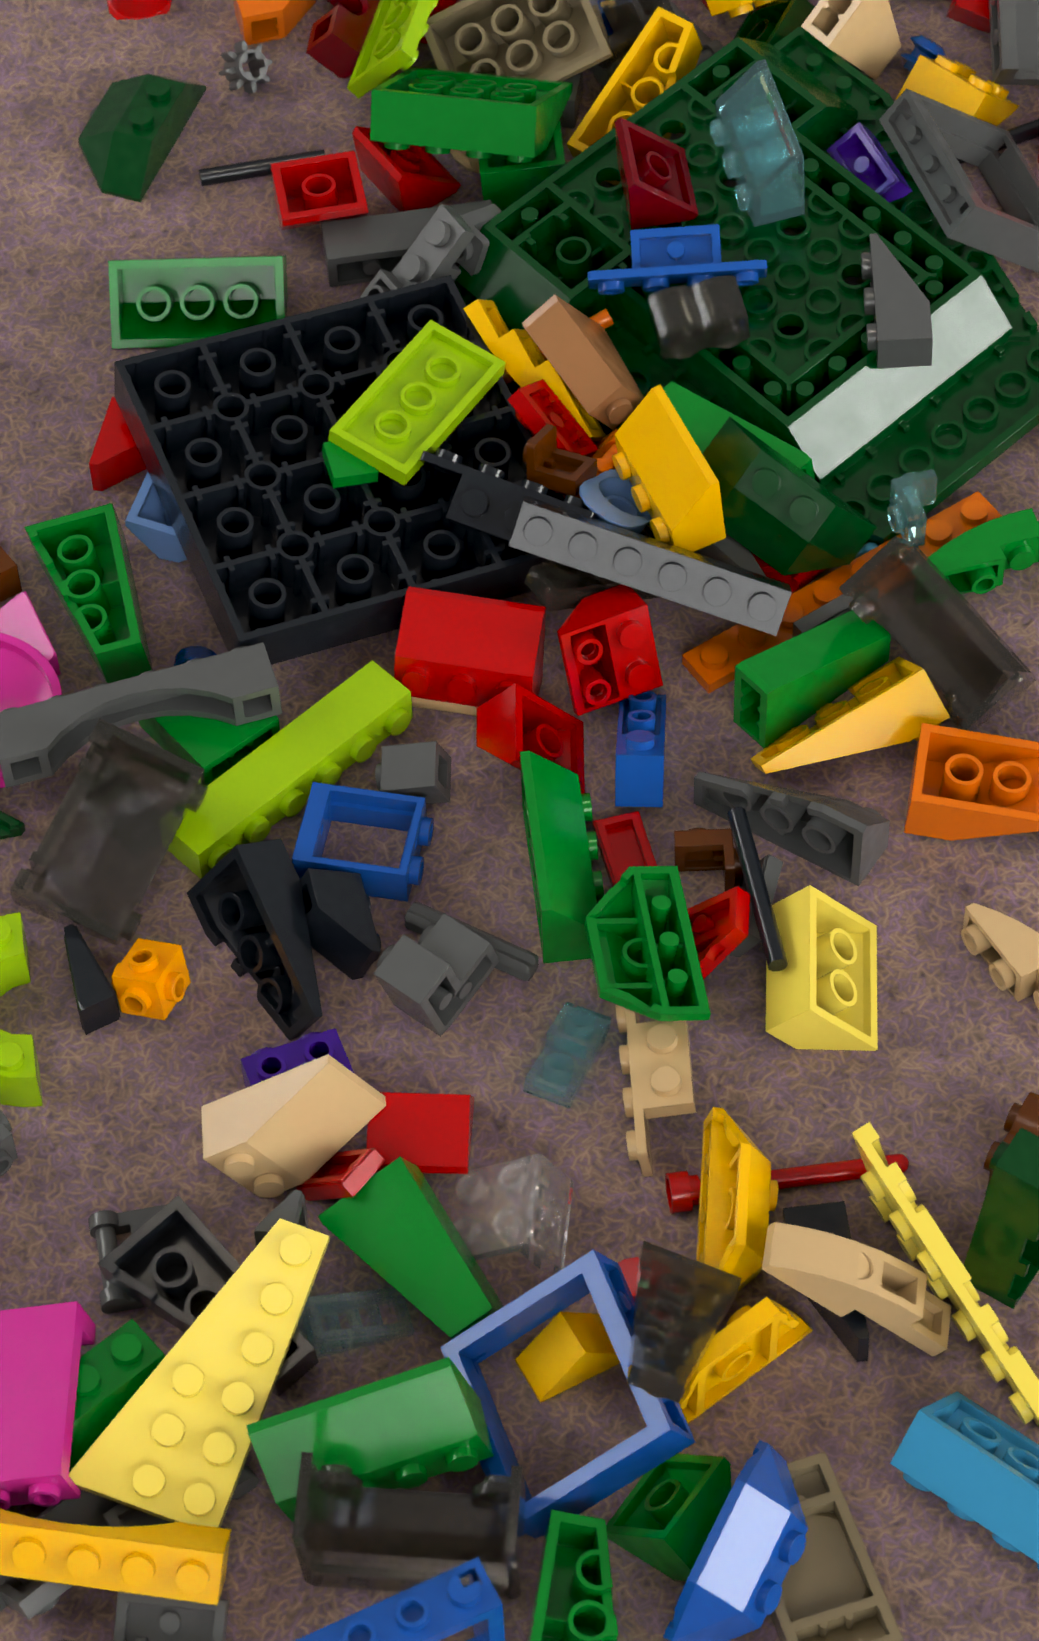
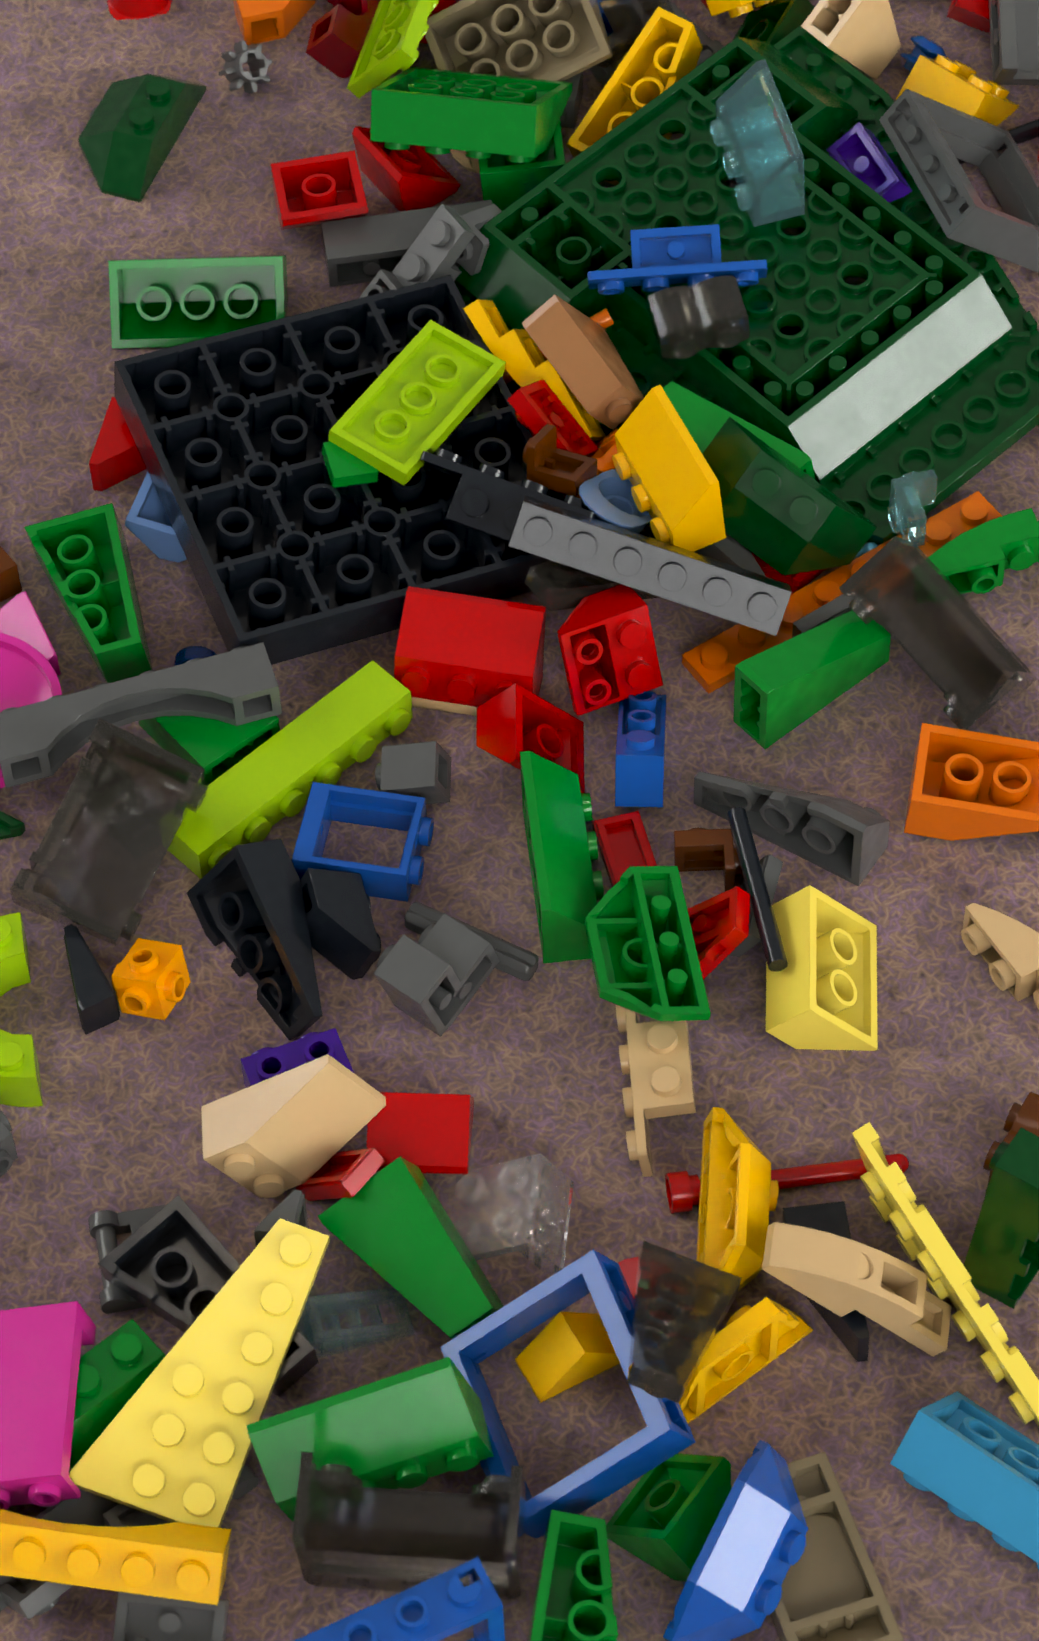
(248, 169): black bar -> none
(567, 1055): clear light blue slope -> none
(653, 177): dark red slope -> none
(883, 713): yellow wedge -> none
(899, 311): dark grey slope -> none

